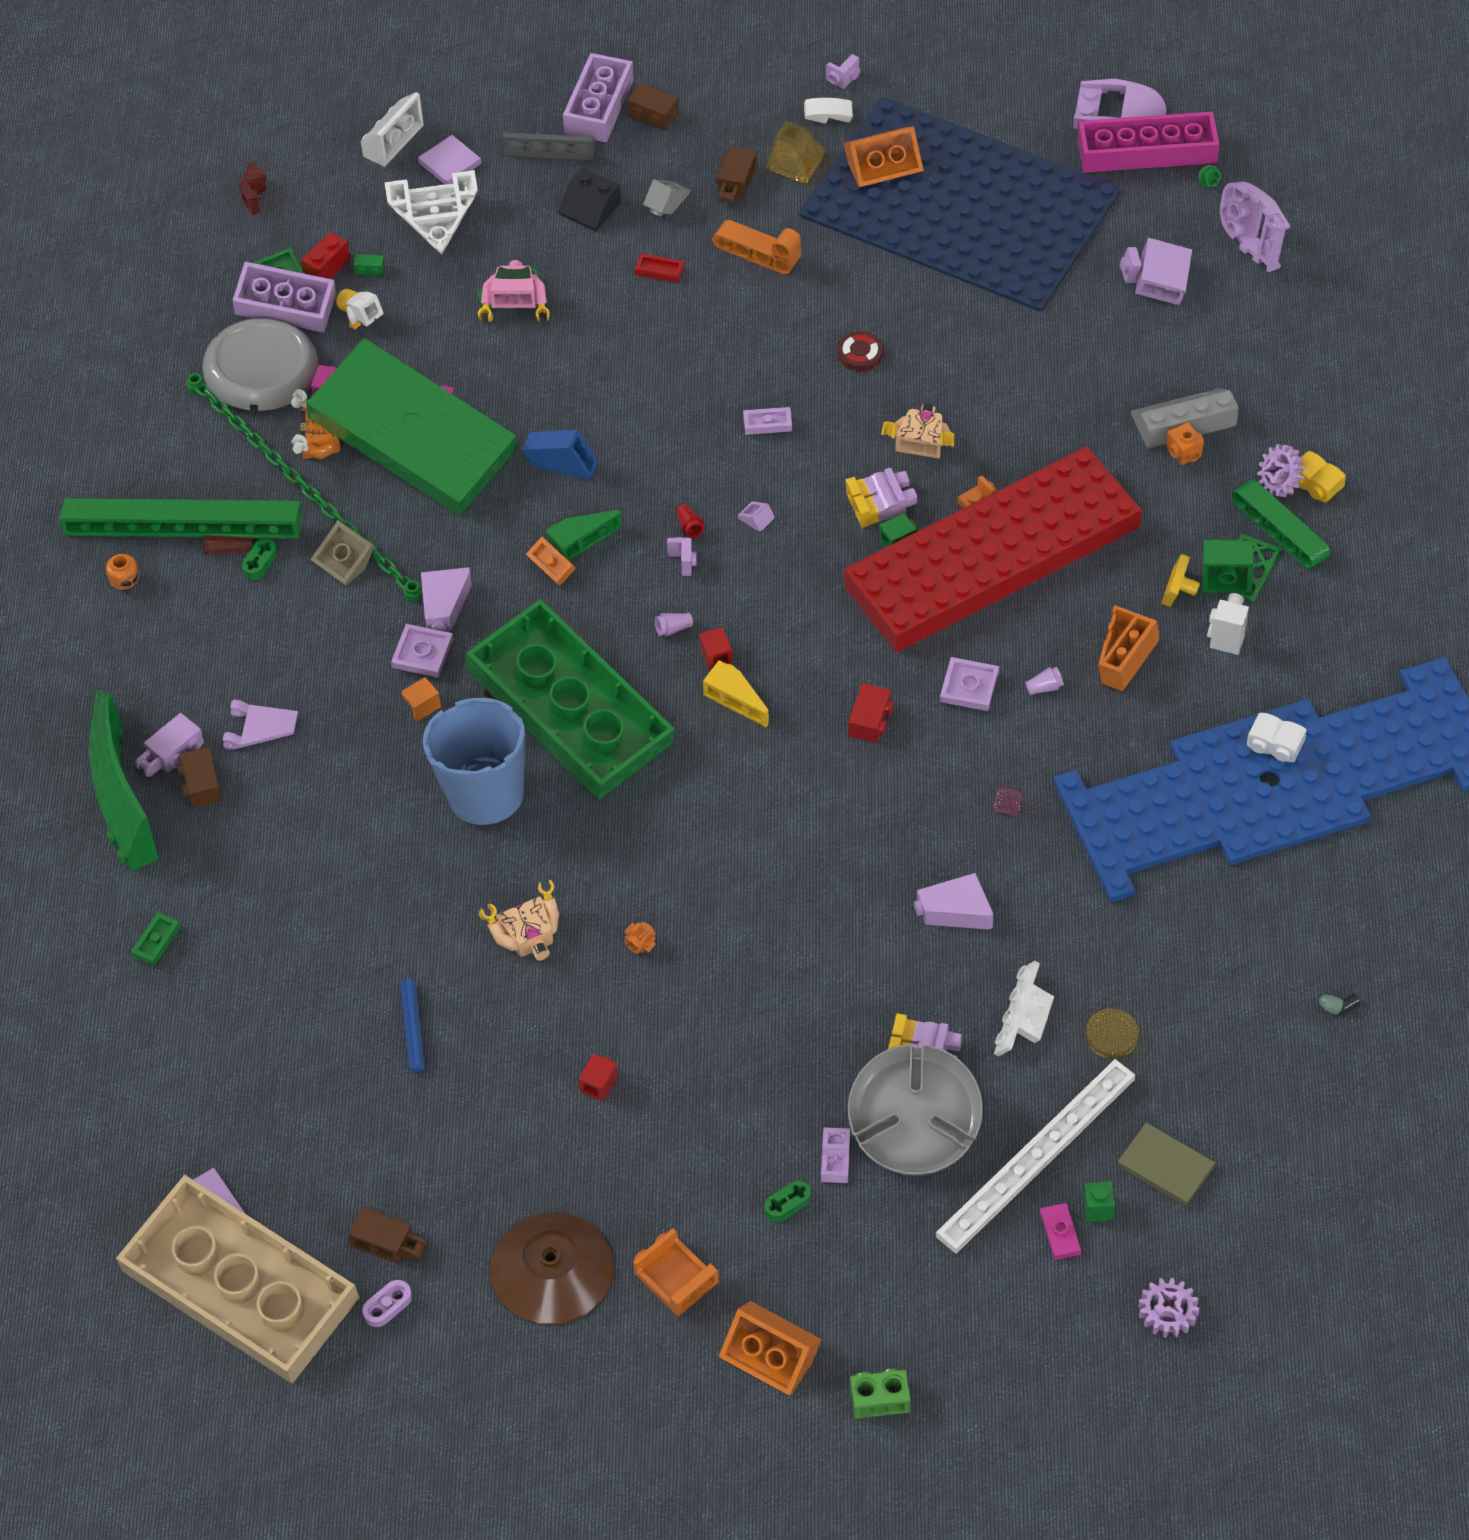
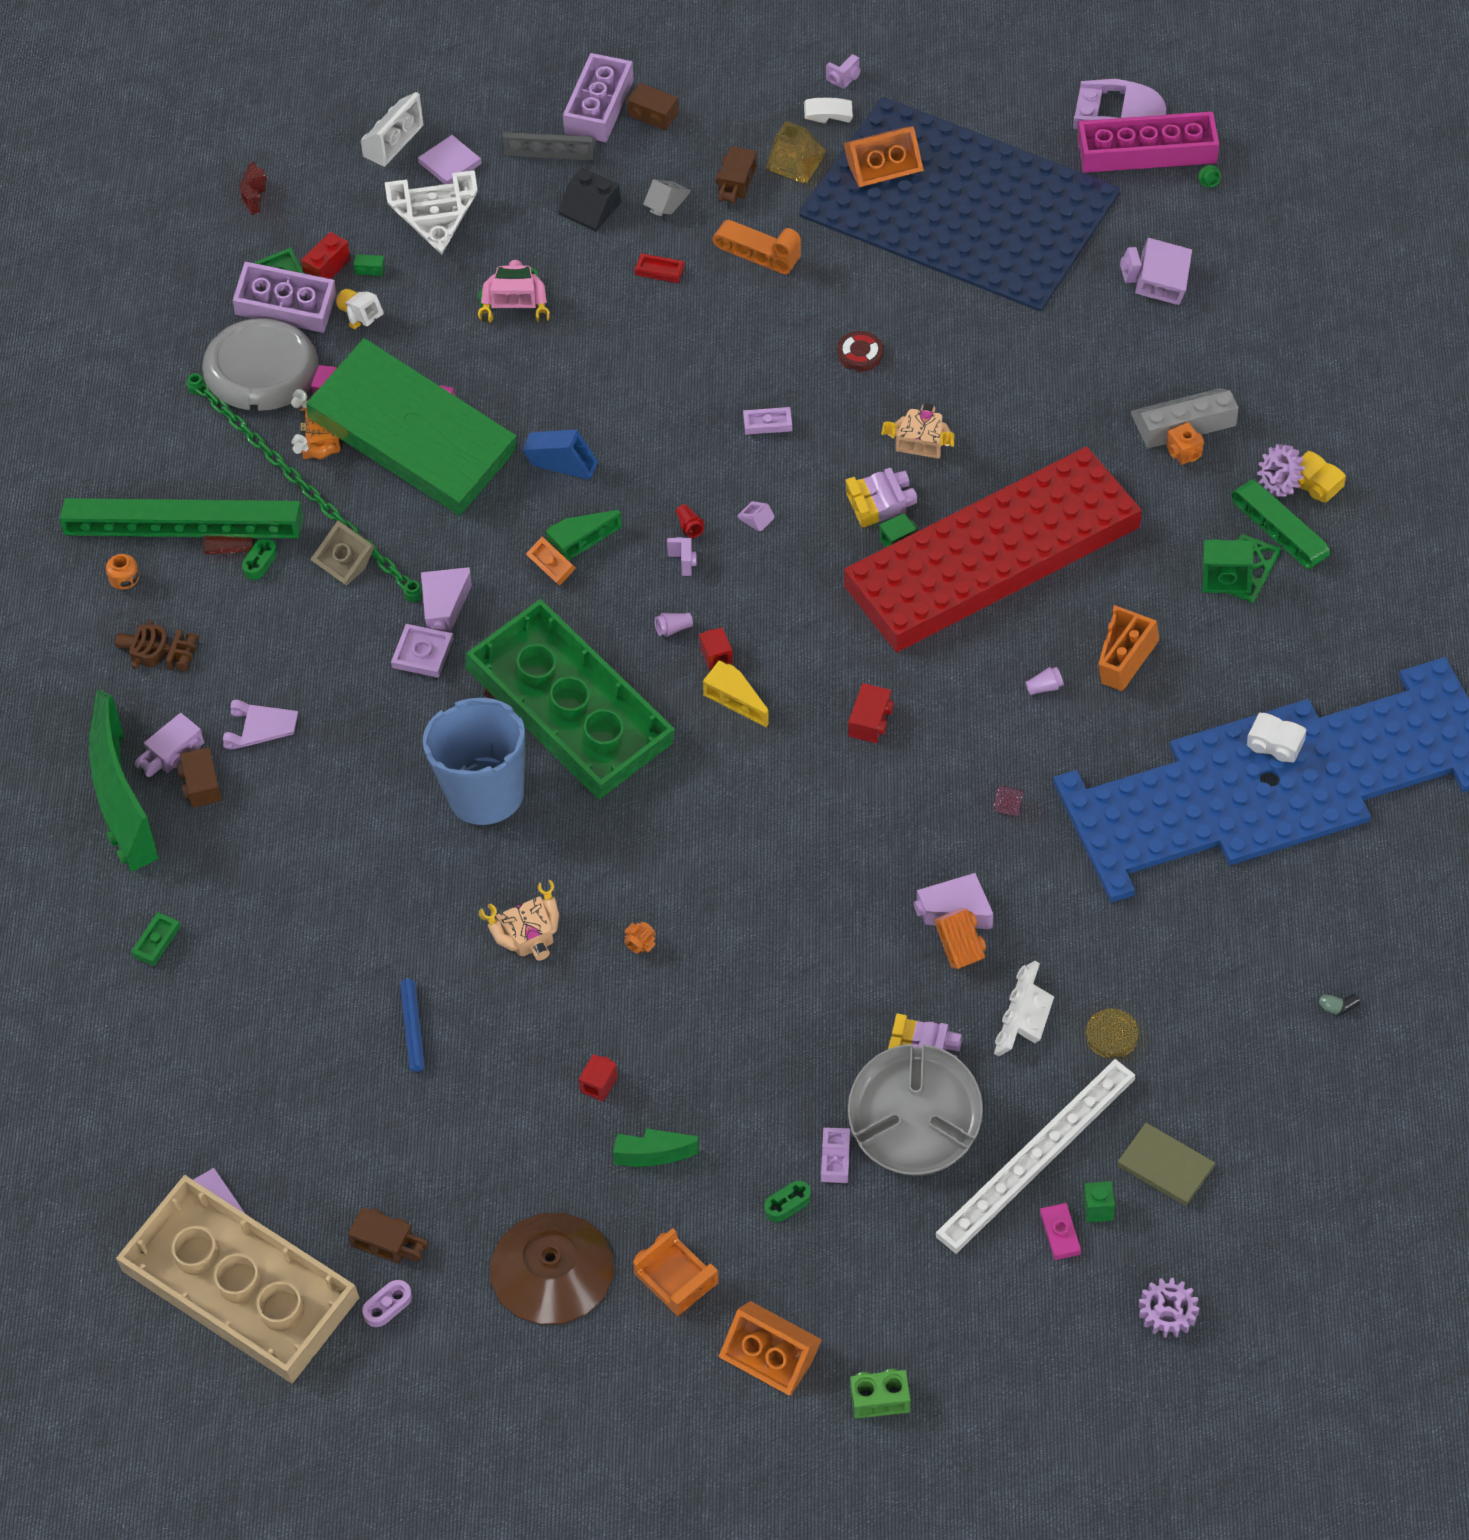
(151, 653): none -> reddish brown torso
(422, 698): orange panel -> none
(654, 1149): none -> green slope
(960, 937): none -> orange brick
(969, 684): lavender plate -> none
(983, 489): orange bracket -> none
(1179, 582): yellow tile -> none
(1228, 624): white brick -> none
(1241, 217): lavender slope -> none

